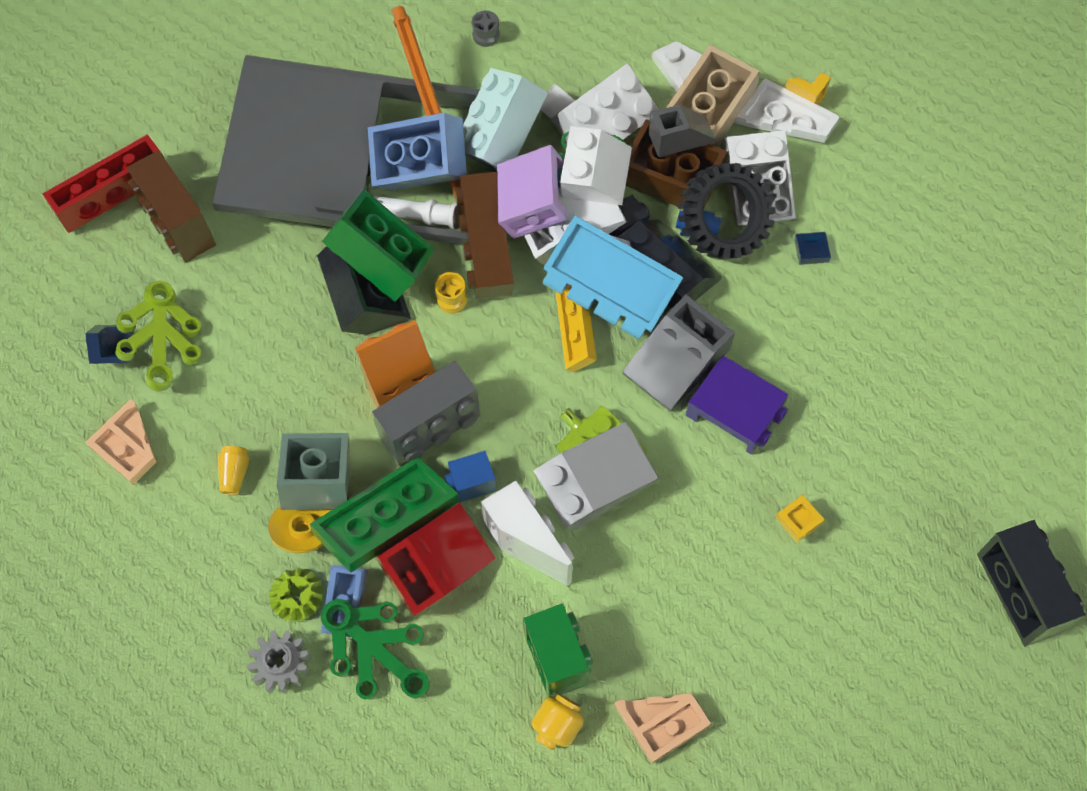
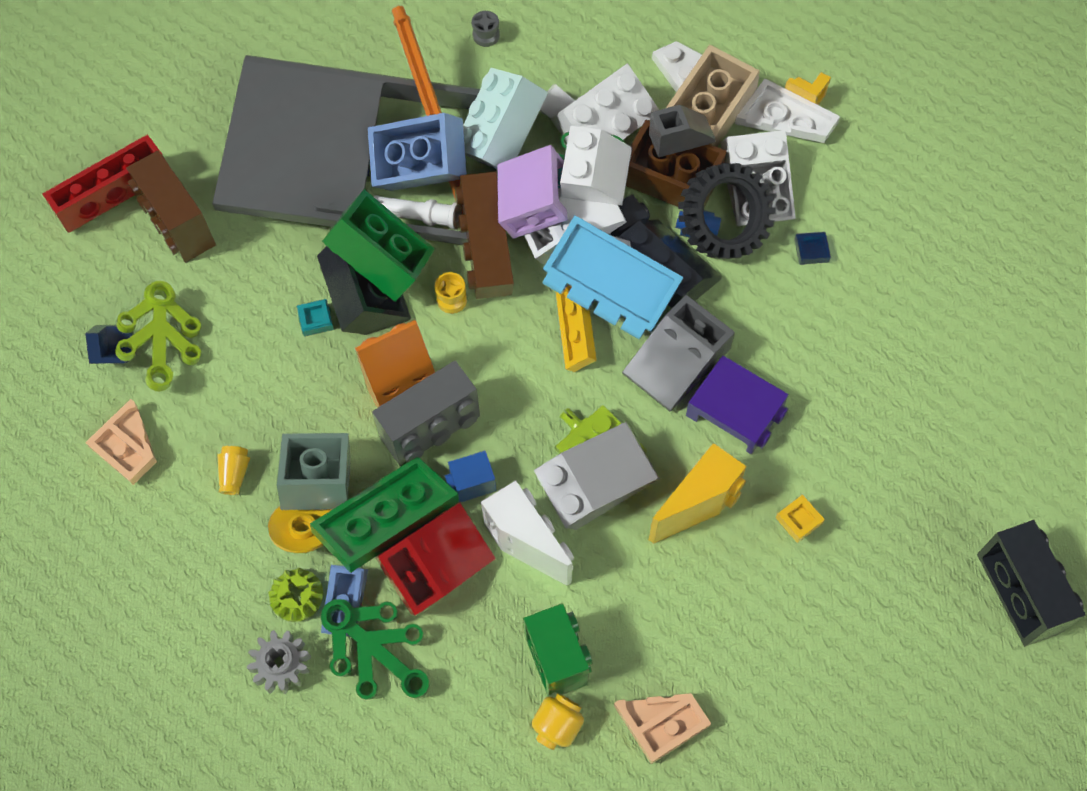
(315, 317): none -> teal tile
(701, 495): none -> yellow slope

